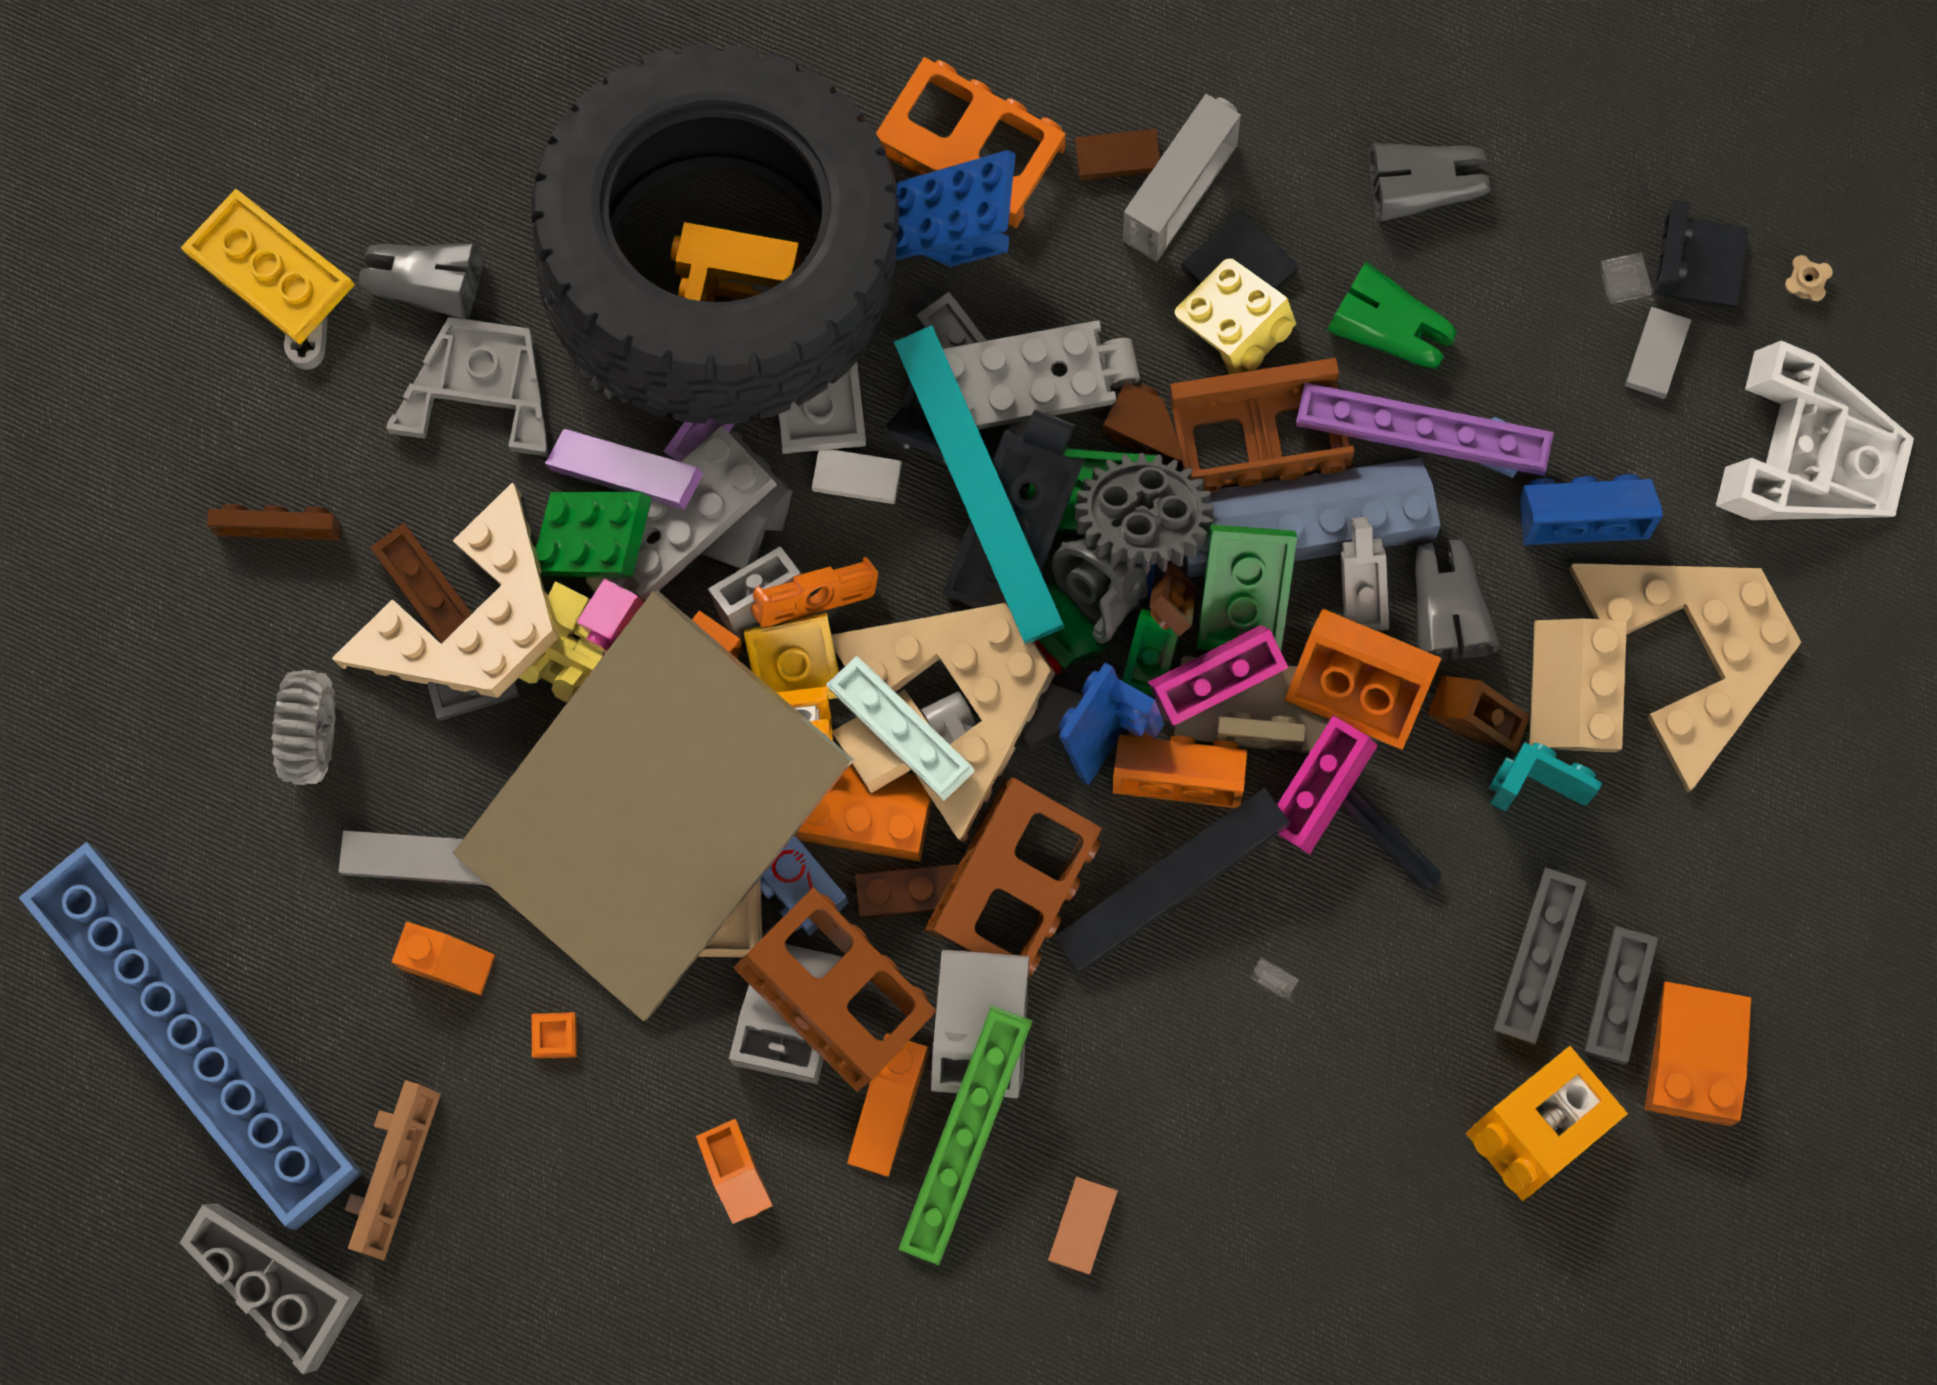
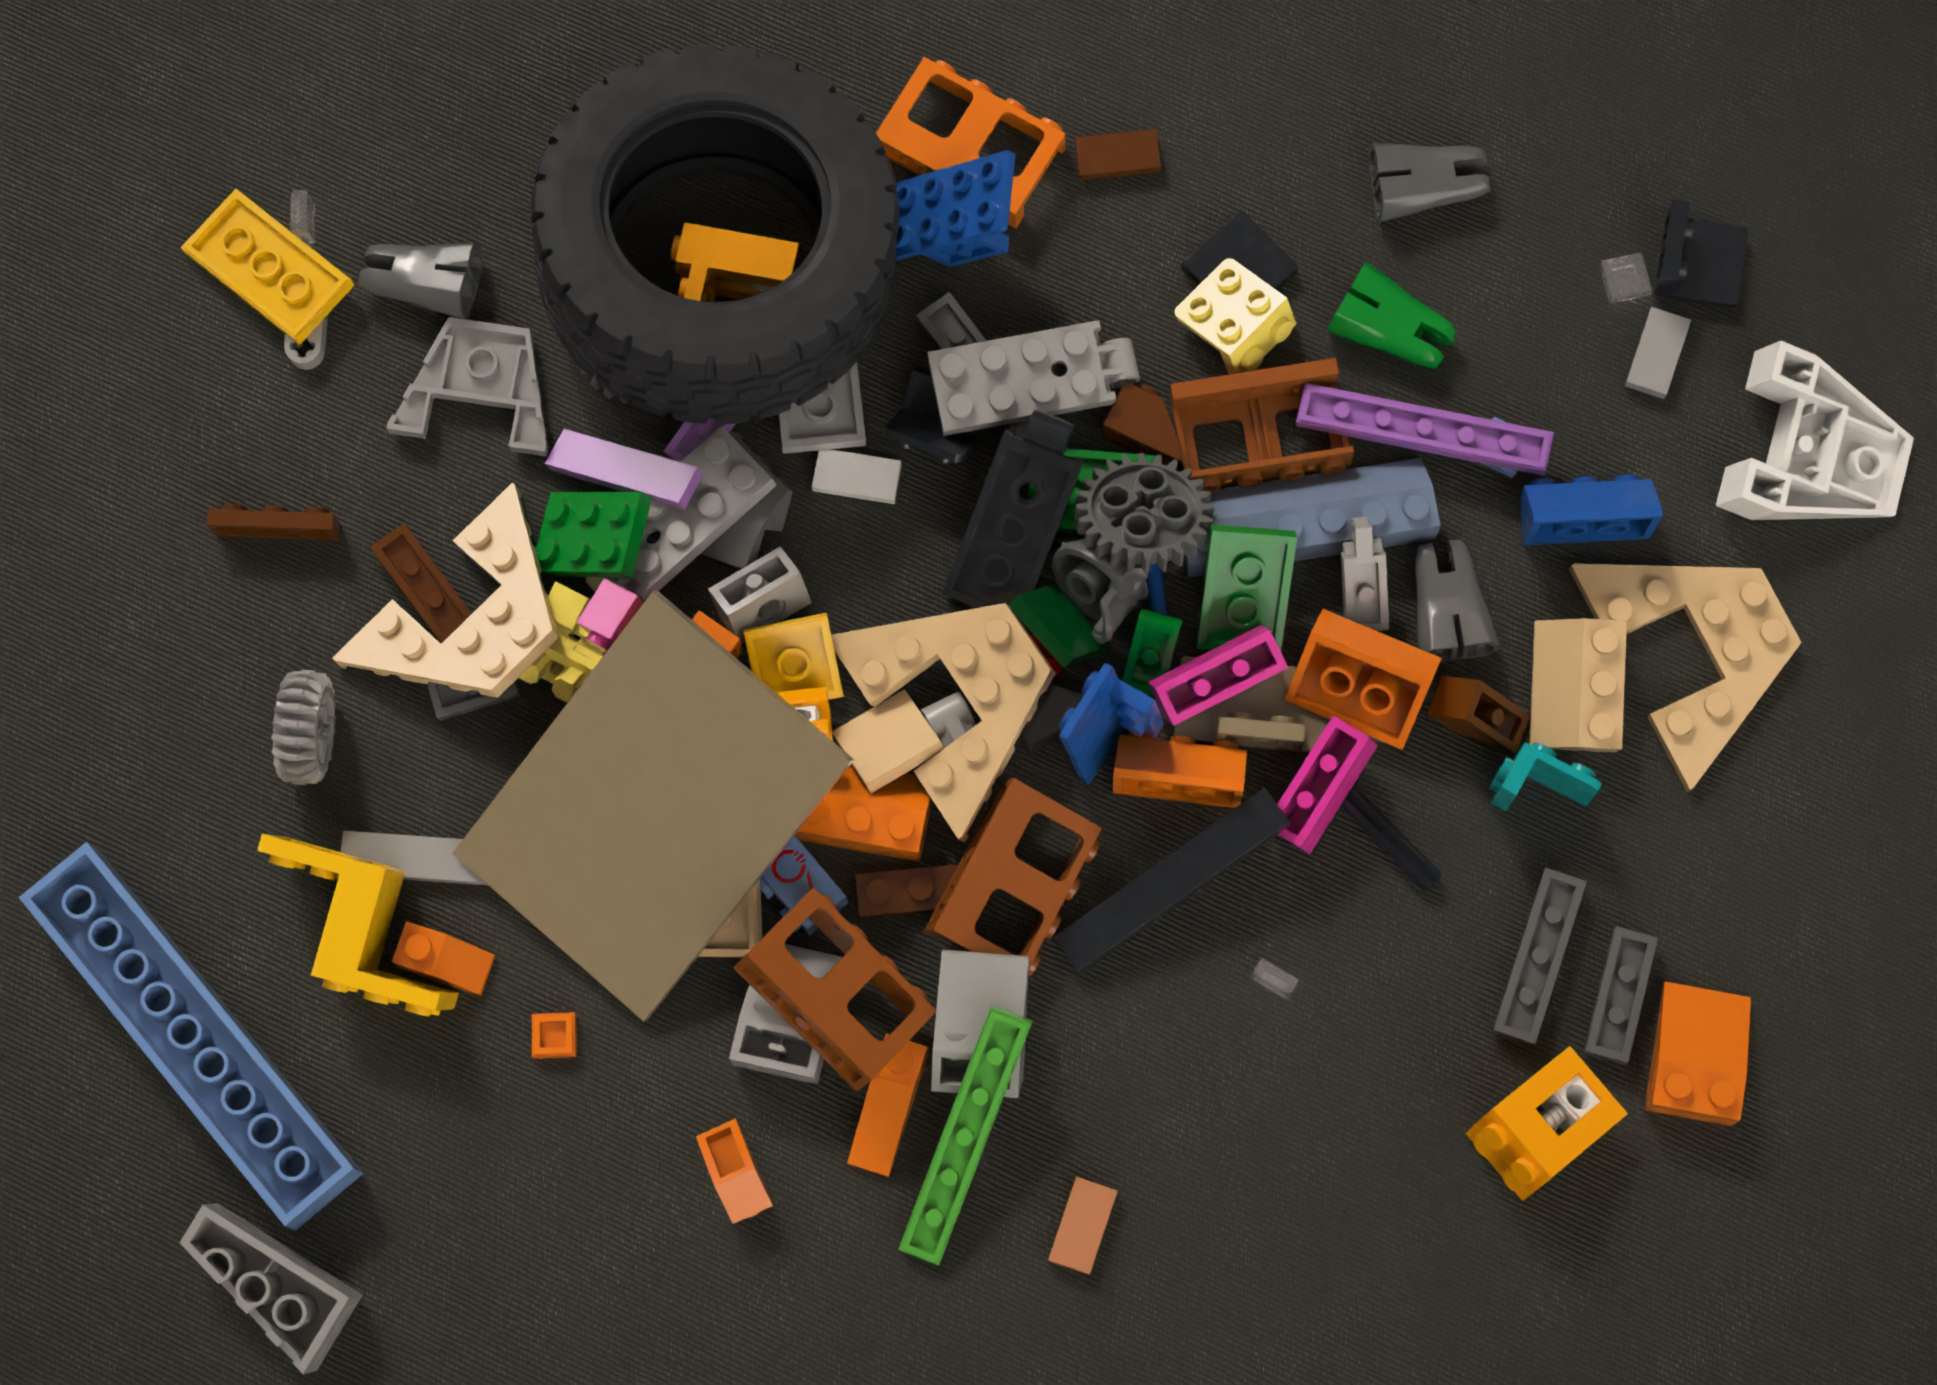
(303, 216): none -> clear tile
(358, 926): none -> yellow bracket
(393, 1171): medium nougat hinge -> none
(838, 589): orange piece -> none
(900, 728): light aqua tile -> none
(979, 485): teal tile -> none
(1173, 599): reddish brown plate -> none
(1181, 177): light grey window -> none
(1803, 289): tan plate -> none

